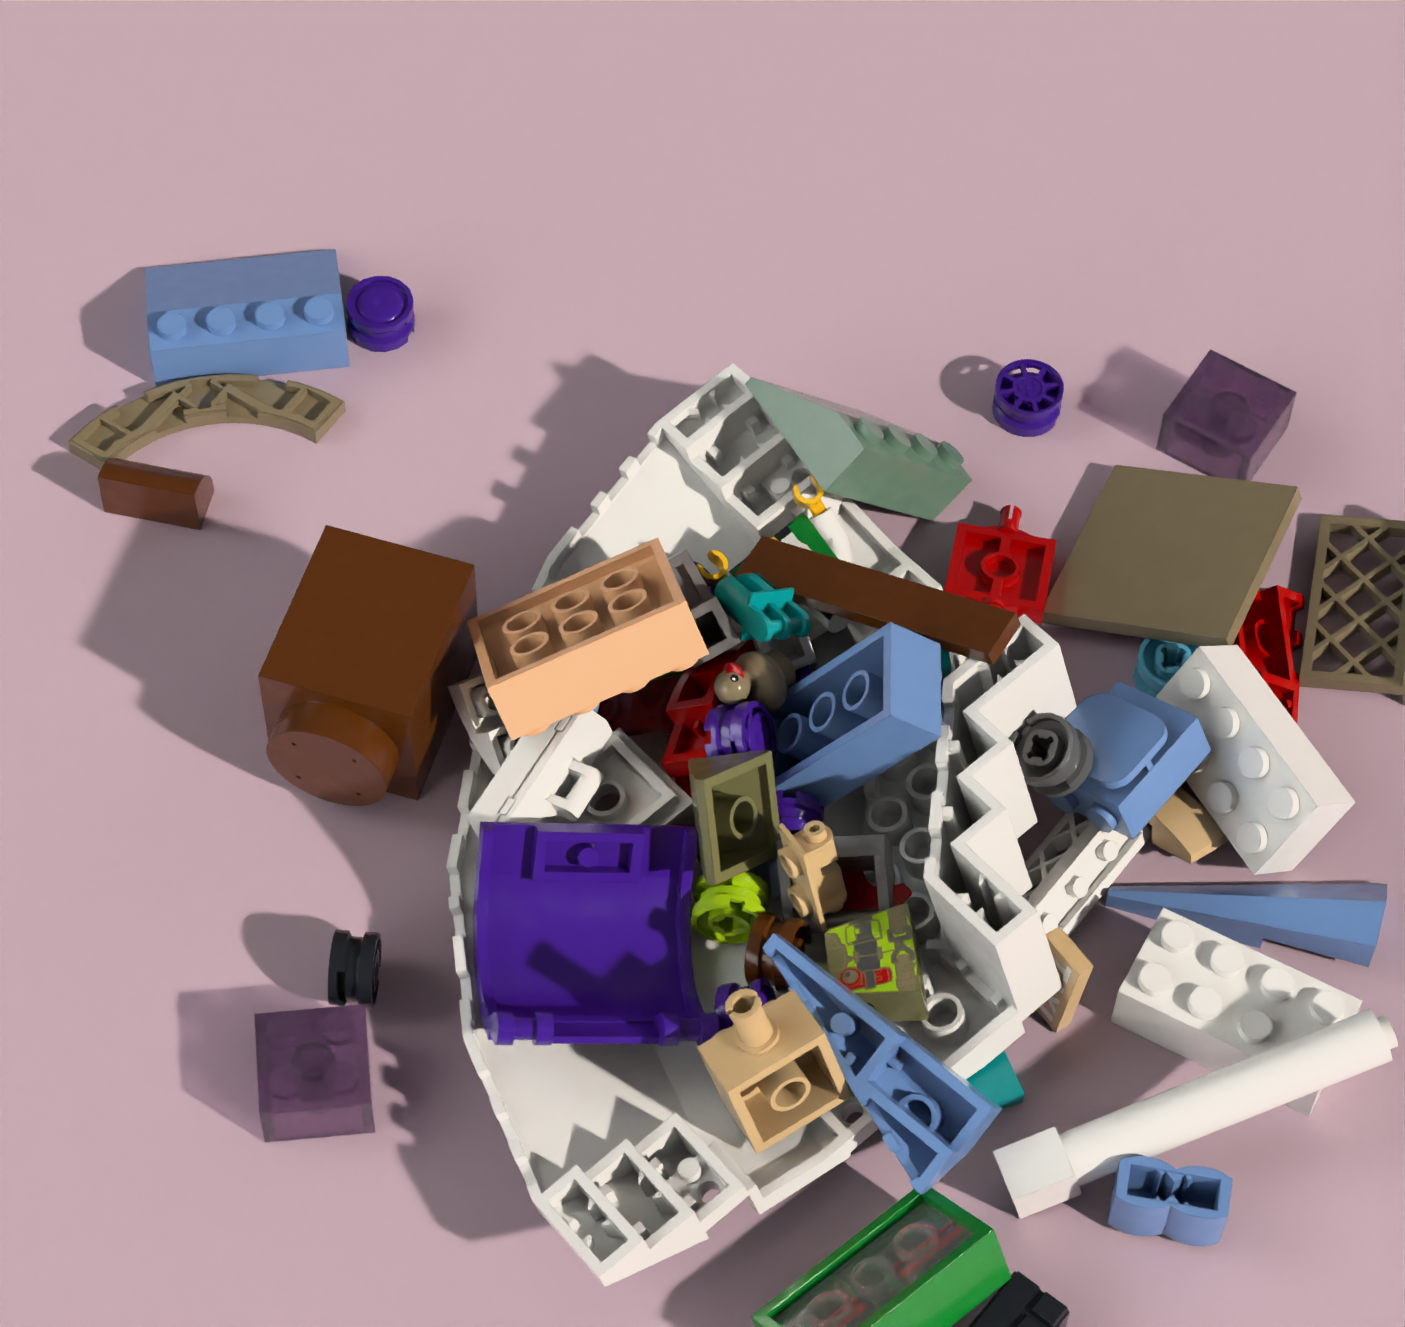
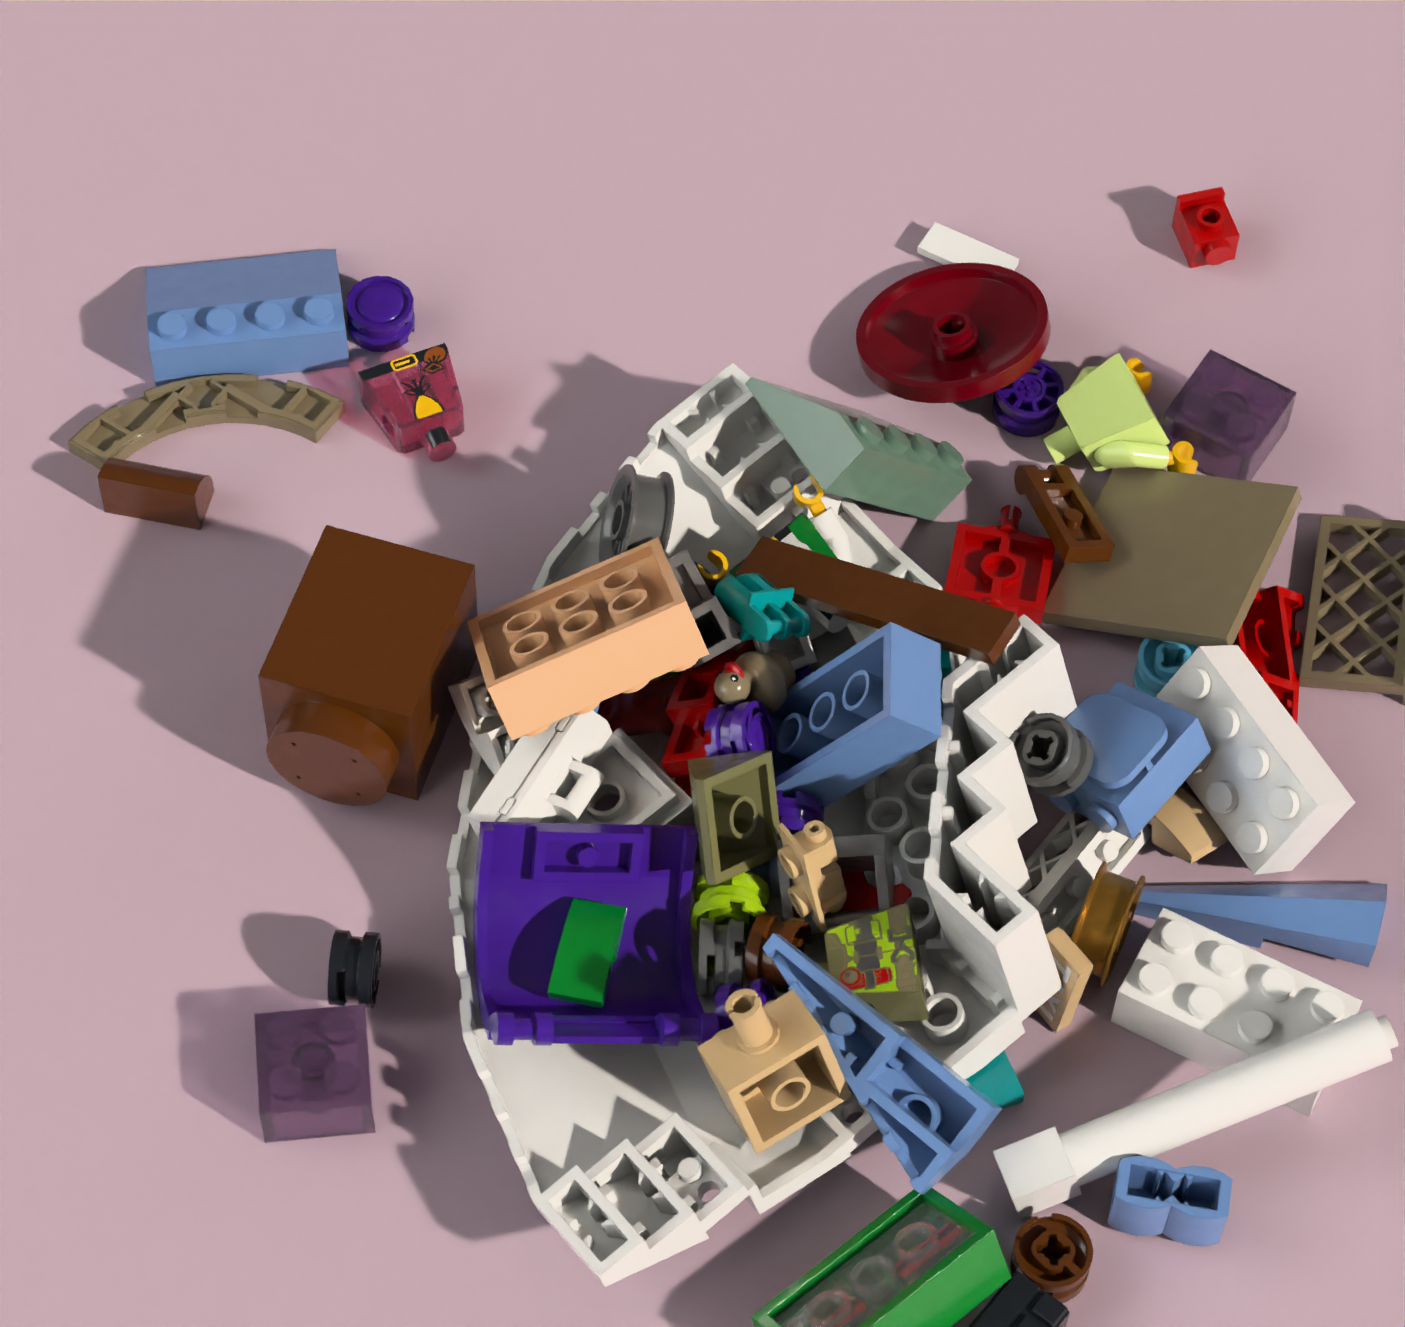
(416, 402): none -> clear pink torso
(587, 952): none -> green slope
(636, 512): none -> dark grey wheel
(726, 946): none -> dark grey wheel
(952, 247): none -> white piece
(953, 332): none -> dark red dish
(1053, 1255): none -> reddish brown wheel
(1064, 513): none -> reddish brown plate
(1106, 919): none -> pearl gold wheel
(1115, 421): none -> yellowish green torso
(1205, 228): none -> red brick

